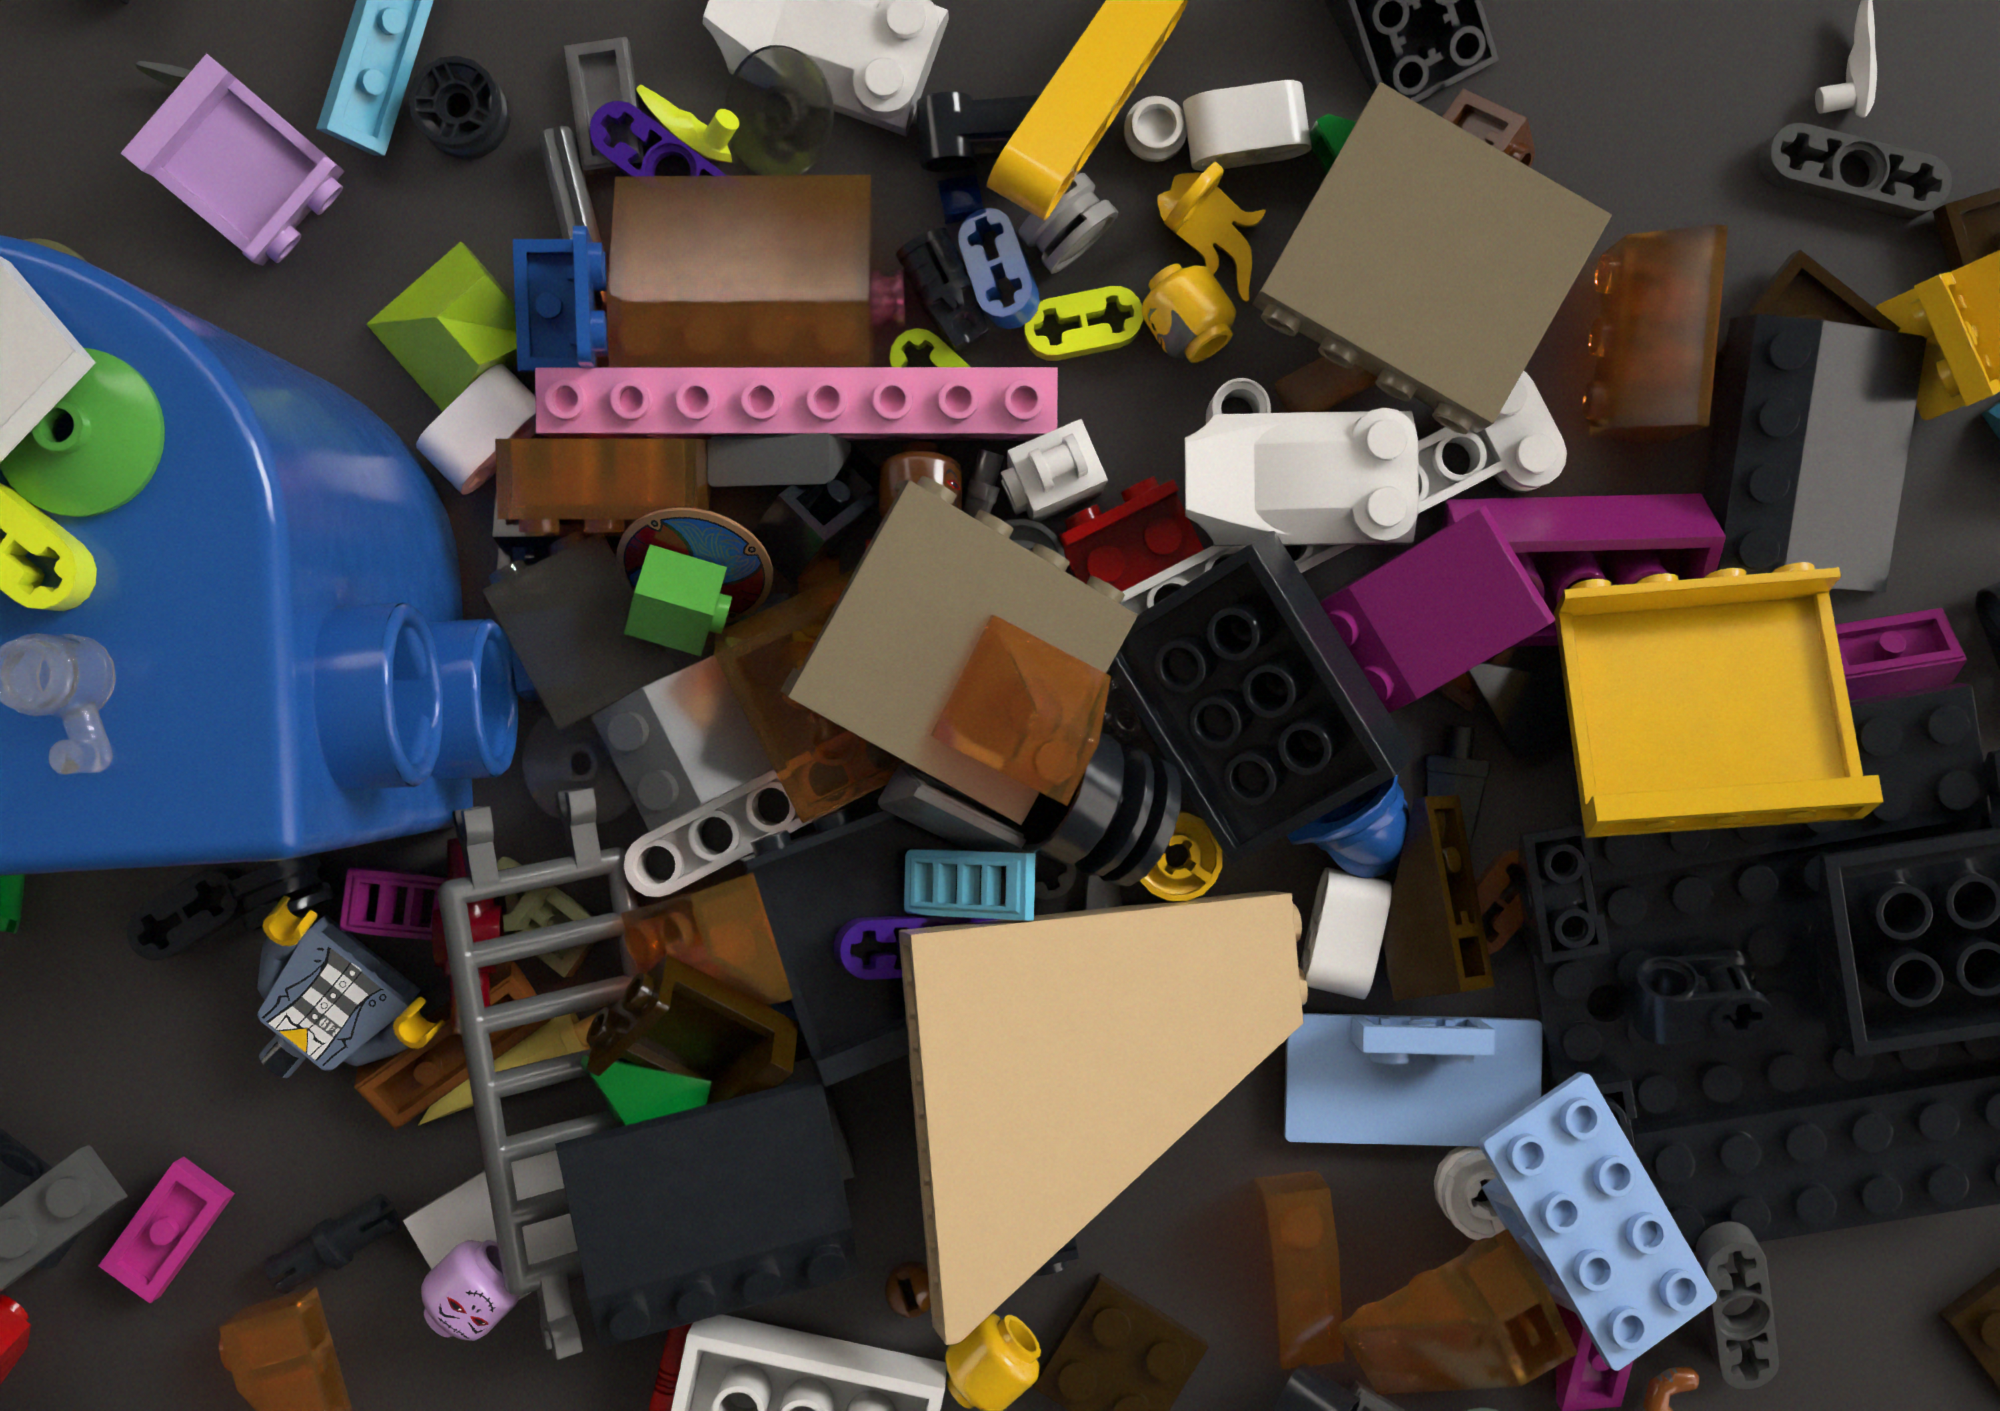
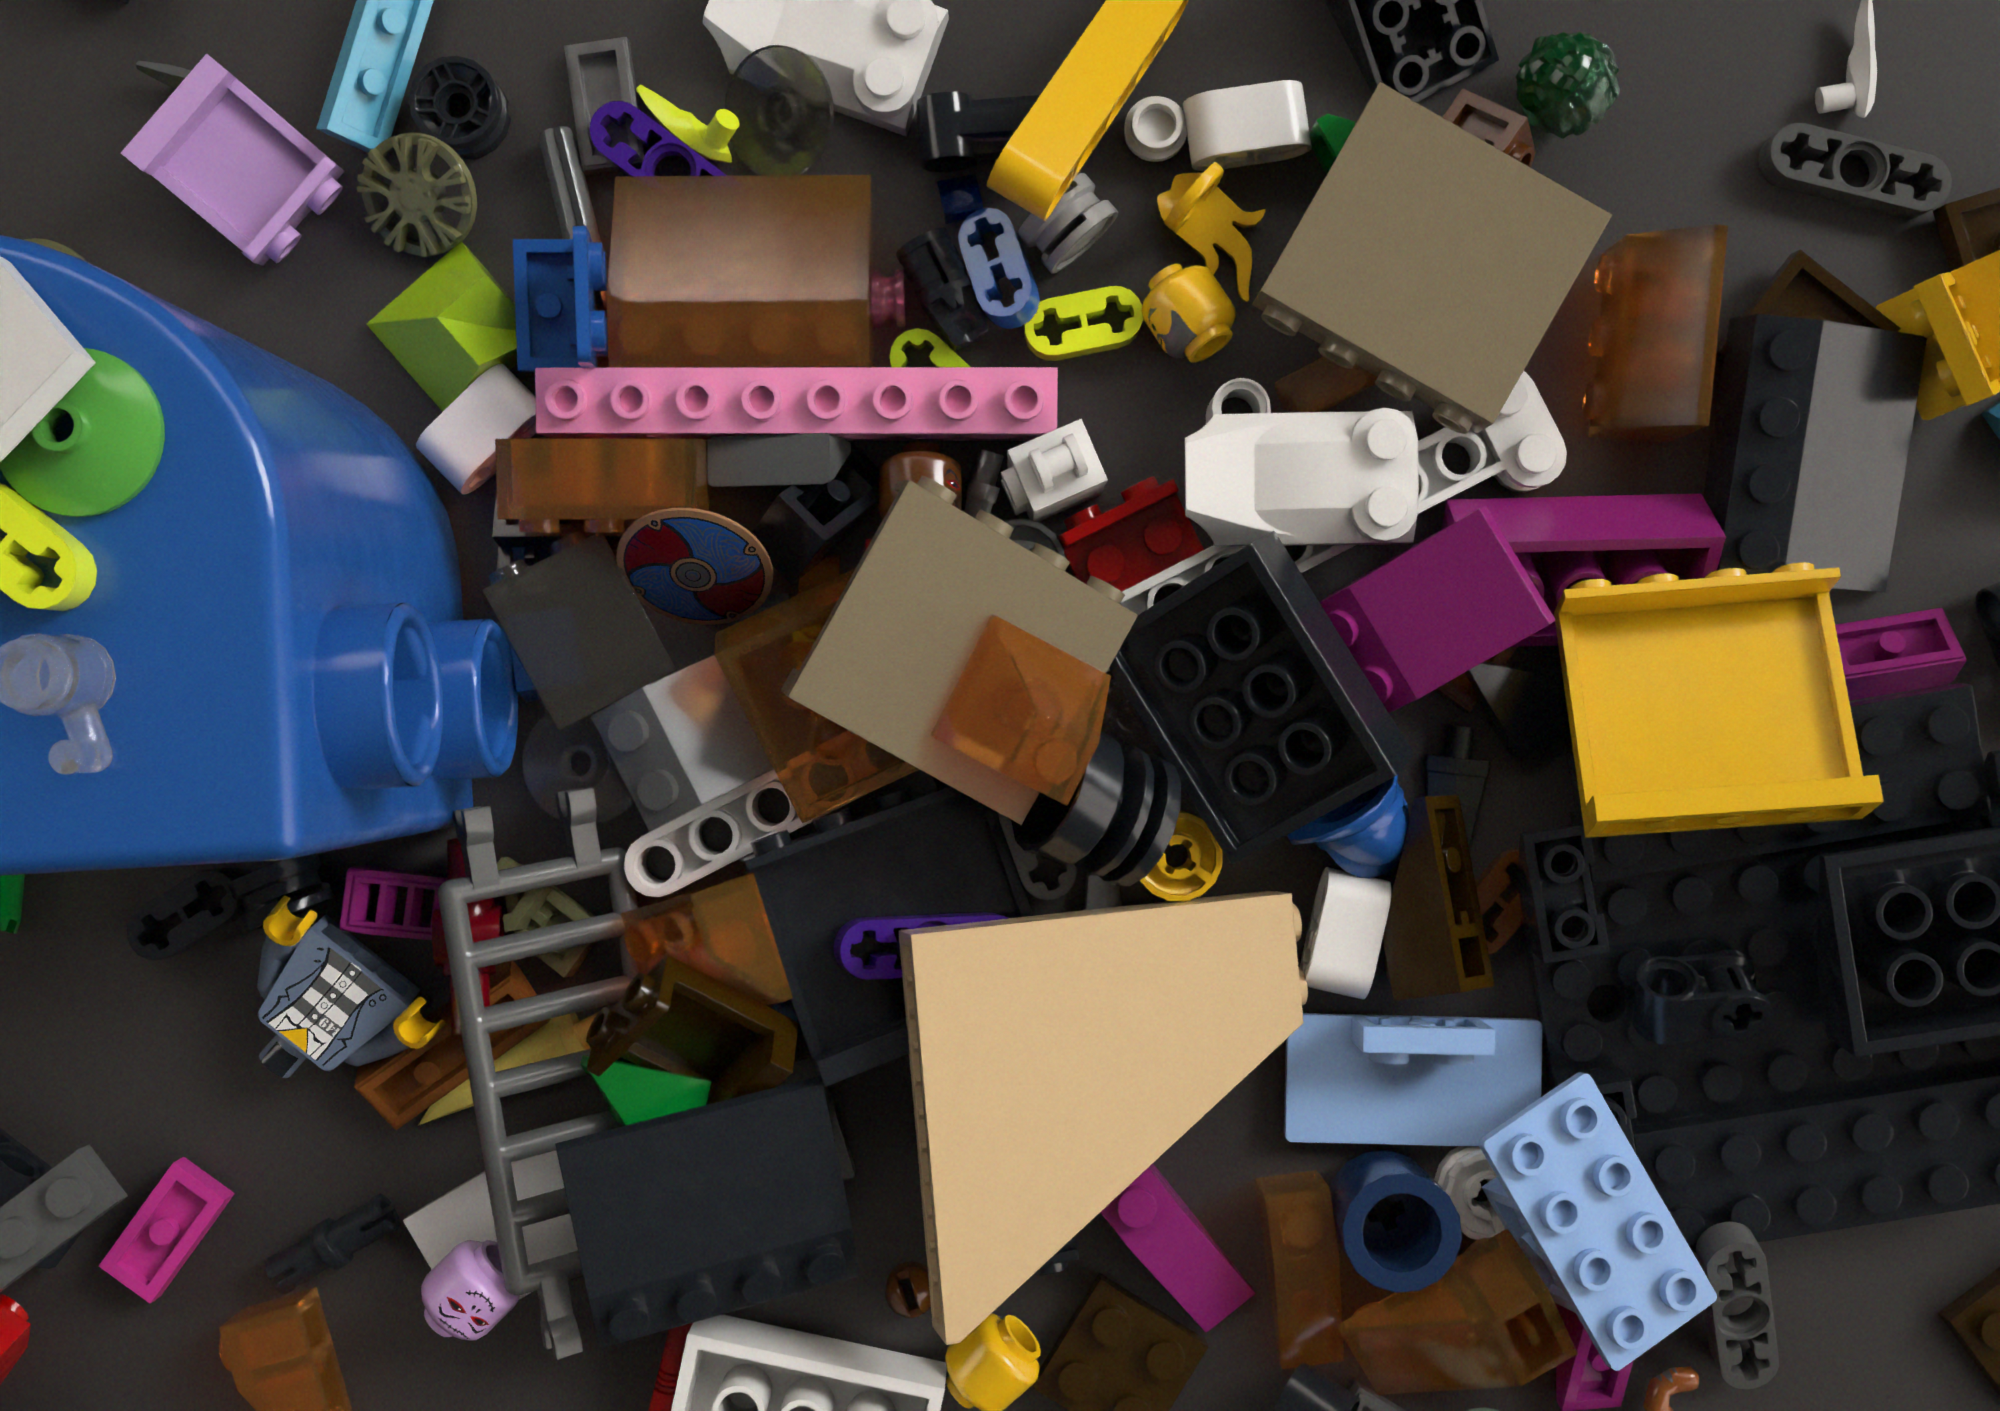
(417, 194): none -> olive wheel
(677, 601): bright green brick -> none
(932, 884): medium azure slope -> none
(948, 812): dark grey slope -> none
(1177, 1249): none -> magenta slope
(1418, 1239): none -> dark blue piece
(1567, 83): none -> piece

